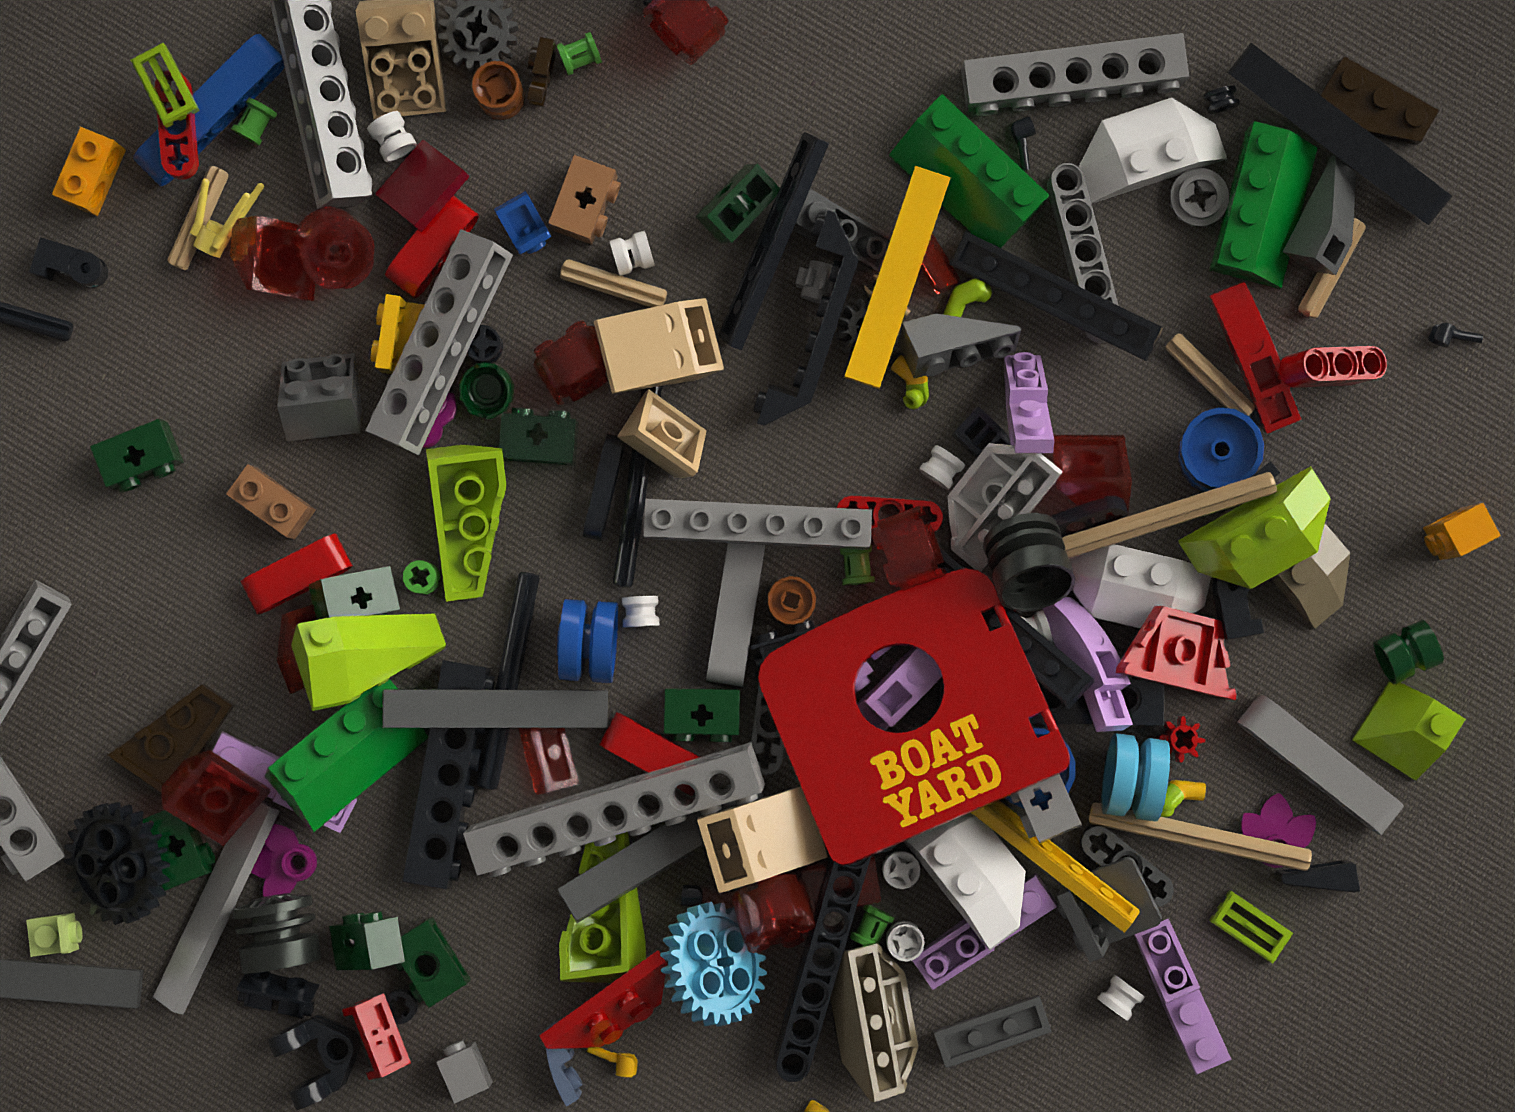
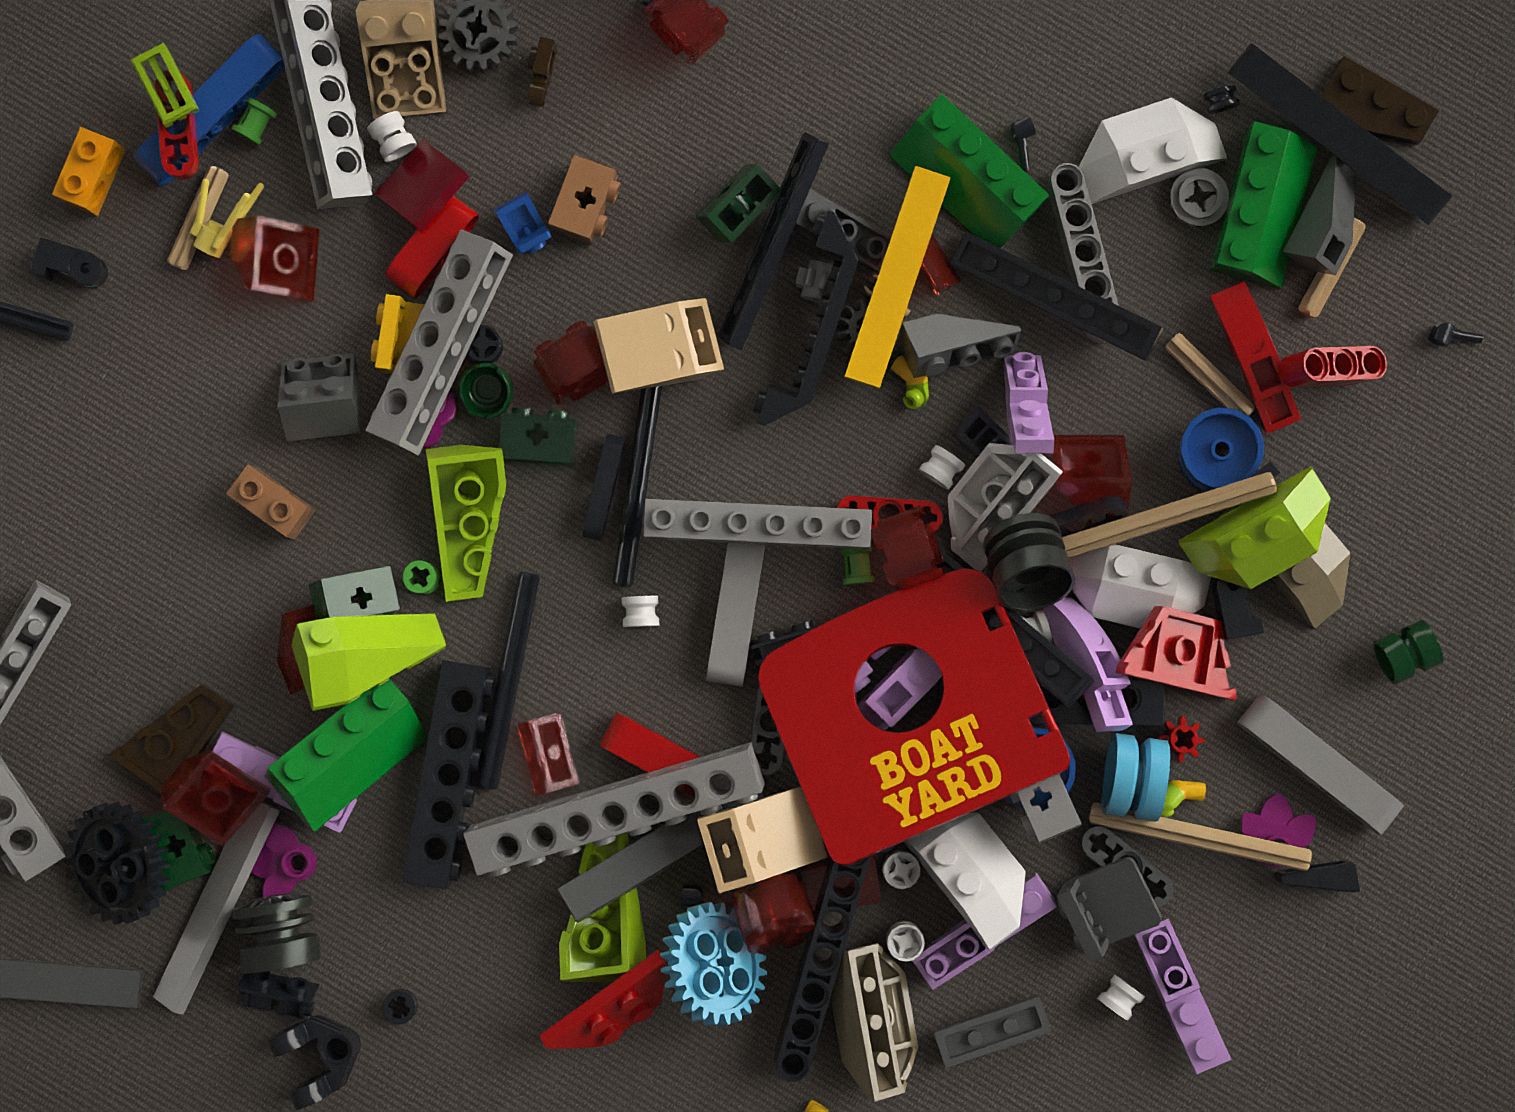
(54, 934): yellowish green bracket -> none
(116, 455): dark green brick -> none
(295, 572): red beam -> none
(319, 233): clear red brick -> none
(366, 942): dark green brick -> none
(379, 1035): hinge -> none
(449, 973): dark green brick -> none
(464, 1070): light grey brick -> none
(494, 708): dark grey tile -> none
(498, 90): dark orange wheel -> none
(565, 1078): sand blue slope -> none
(585, 641): blue wheel -> none
(586, 44): bright green bush -> none
(612, 284): tan axle -> none
(625, 1062): yellow hand -> none
(640, 249): white wheel -> none
(664, 436): tan slope -> none
(681, 704): dark green brick -> none
(791, 600): dark orange wheel -> none
(871, 926): bright green bush -> none
(966, 293): lime arm -> none
(1059, 865): yellow tile -> none
(1163, 51): light grey brick -> none
(1224, 908): lime tile -> none
(1408, 729): lime slope -> none
(1460, 532): light orange brick -> none

